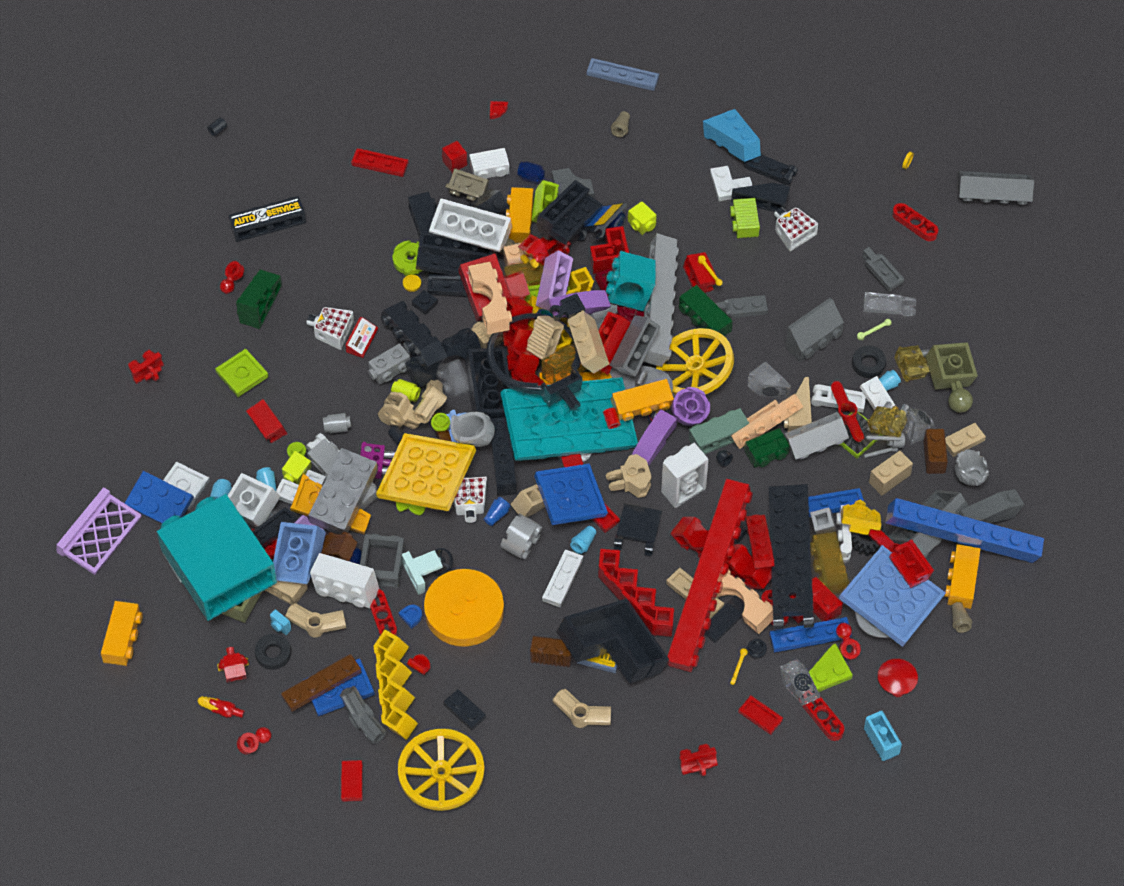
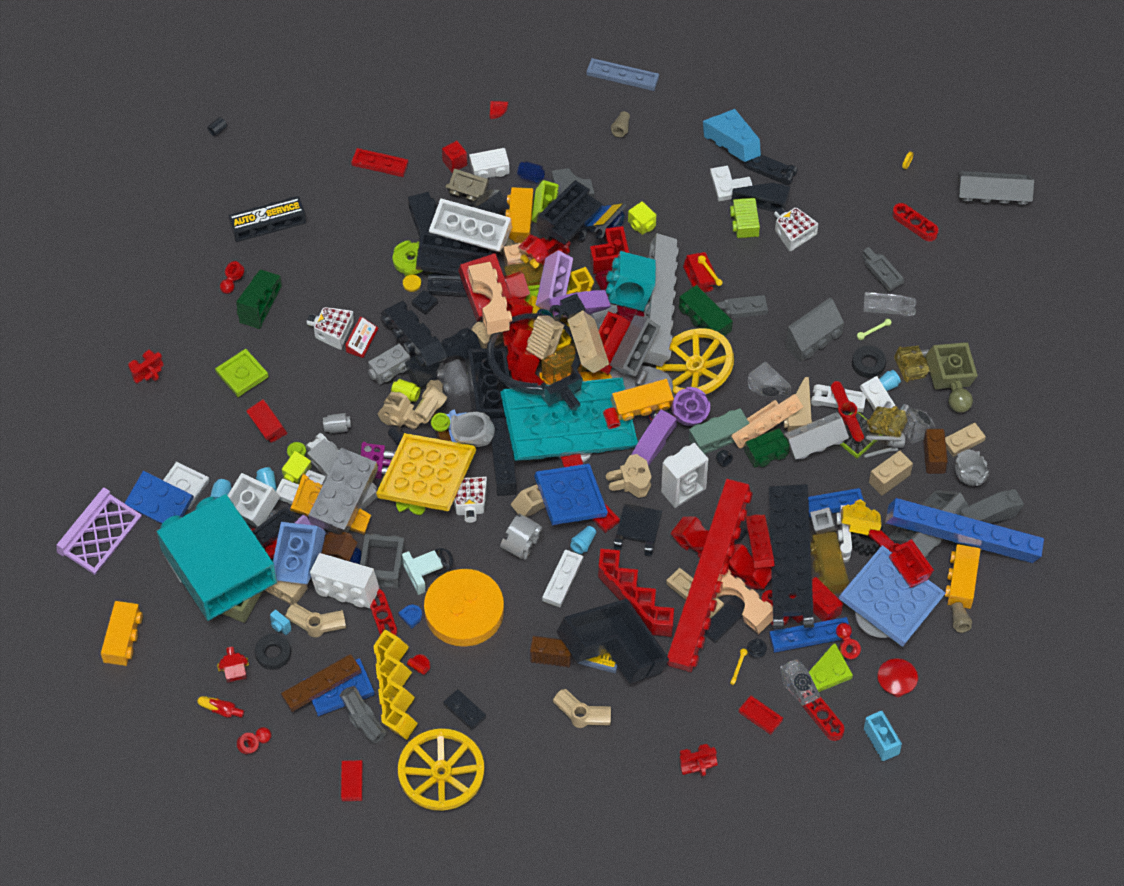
(497, 510): blue cone -> none

